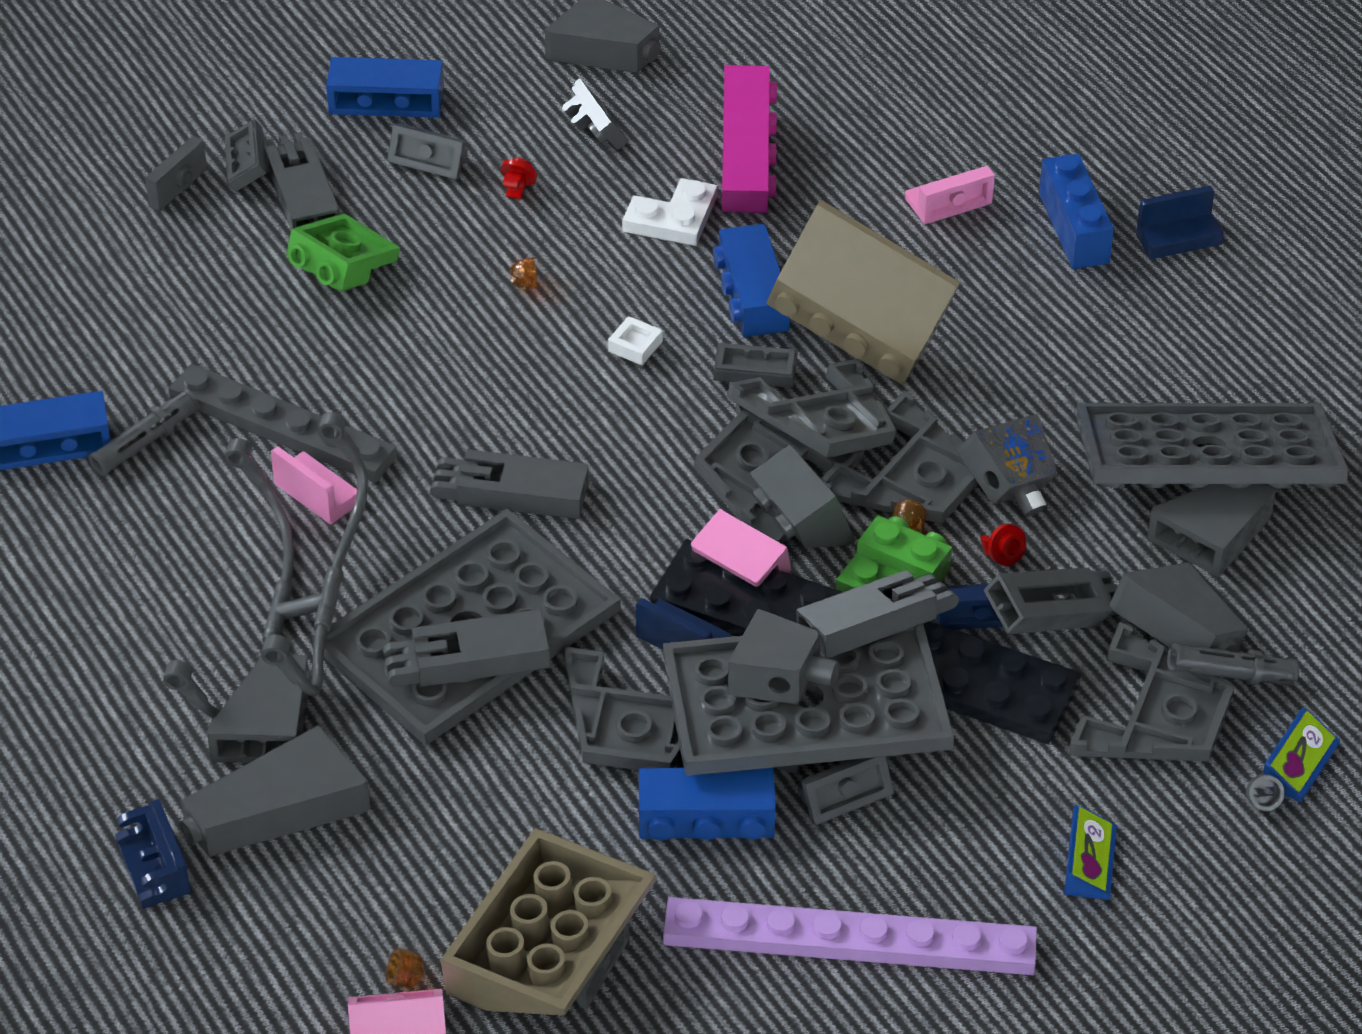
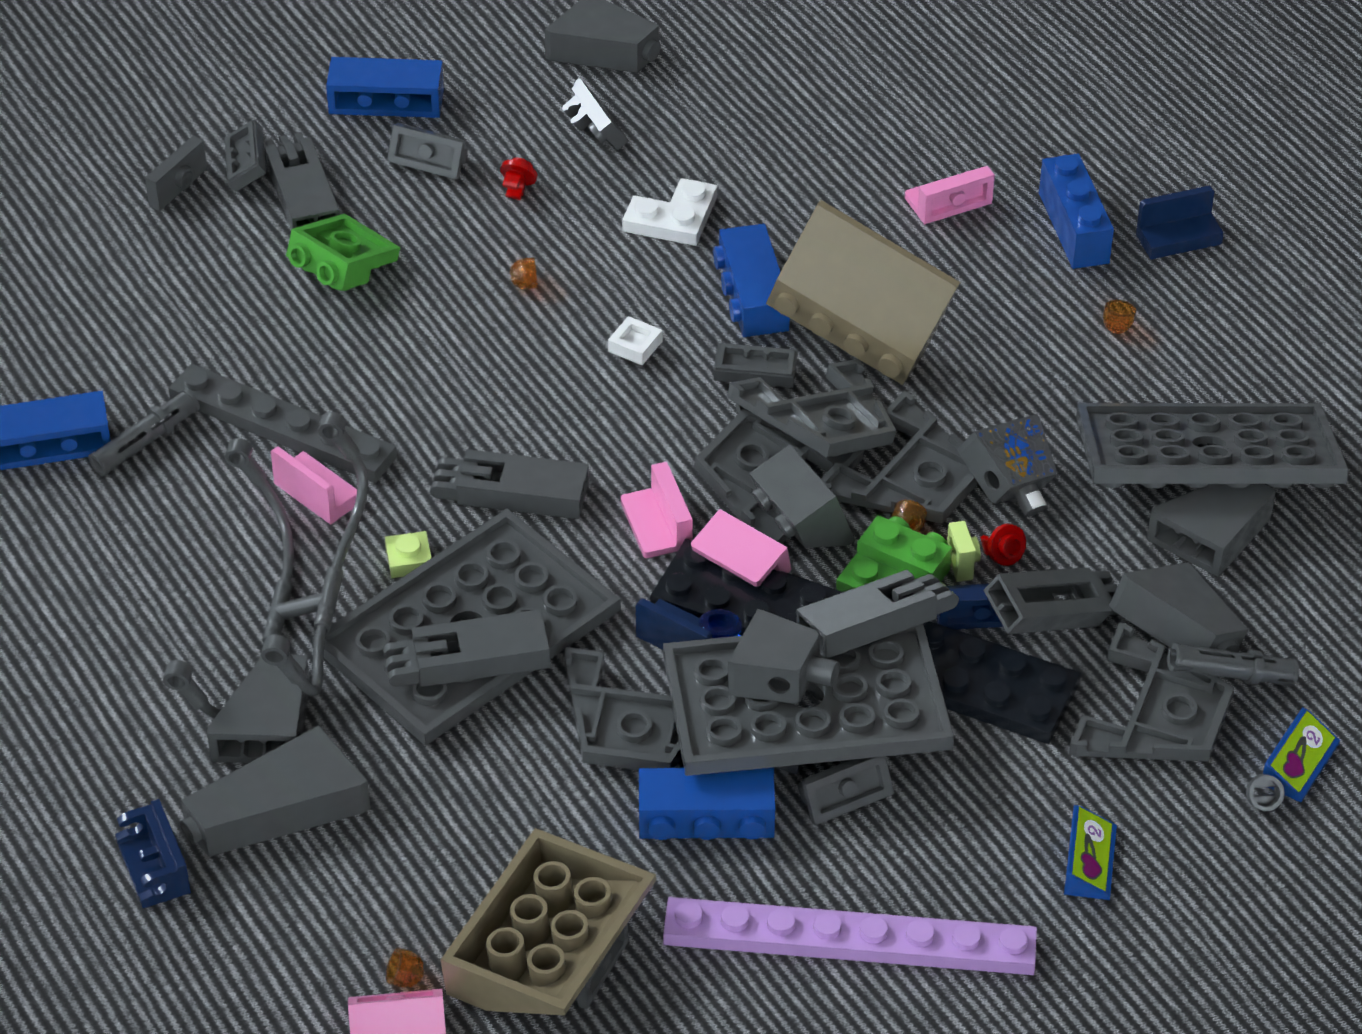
(406, 552): none -> yellowish green plate
(658, 514): none -> bright pink panel
(721, 623): none -> clear blue tile
(746, 139): dark pink wedge -> none
(964, 551): none -> yellowish green plate
(1118, 316): none -> clear orange hinge

